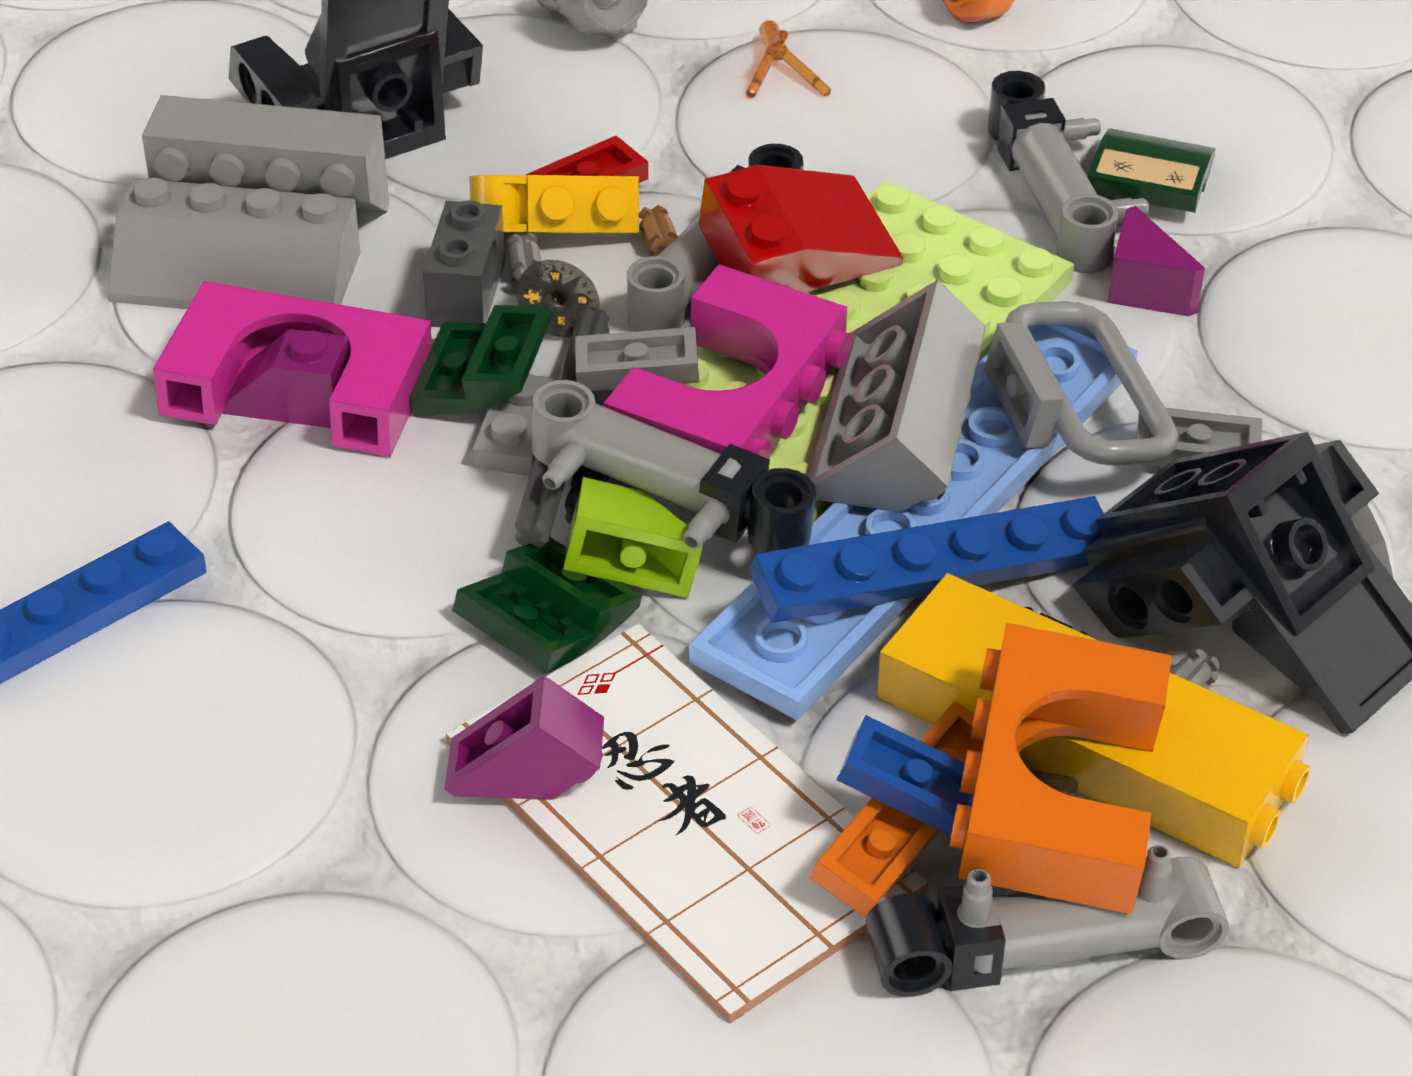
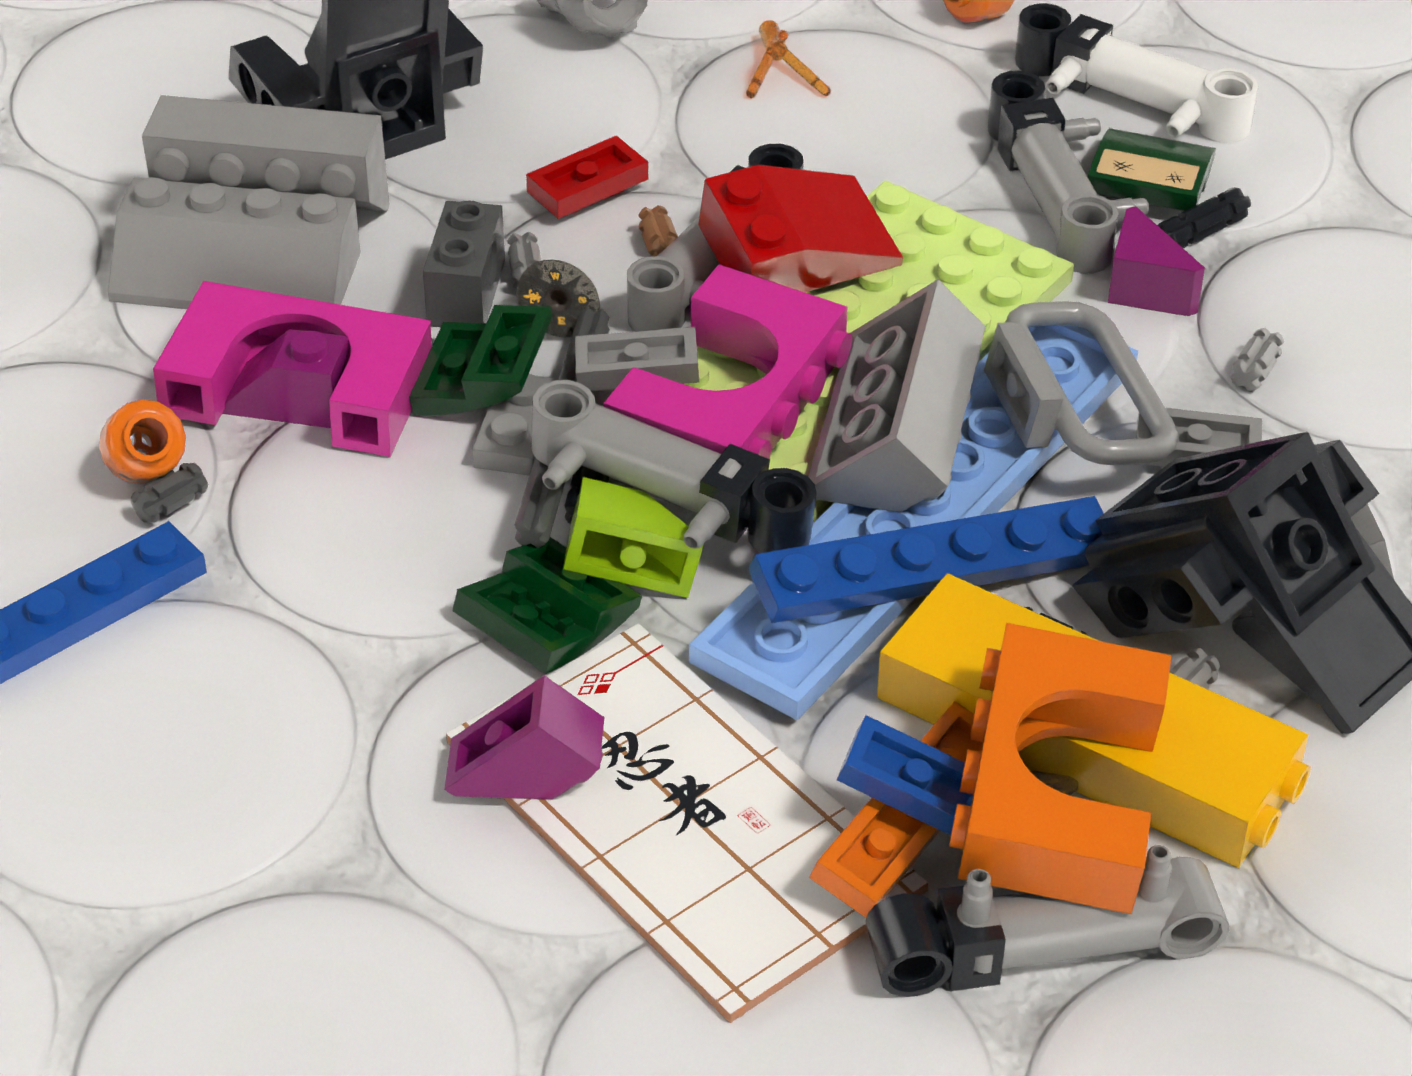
(148, 421): none -> orange head
(169, 492): none -> dark grey piece
(561, 202): yellow plate -> none
(1088, 56): none -> white piece
(1207, 217): none -> black axle
(1257, 359): none -> light grey piece

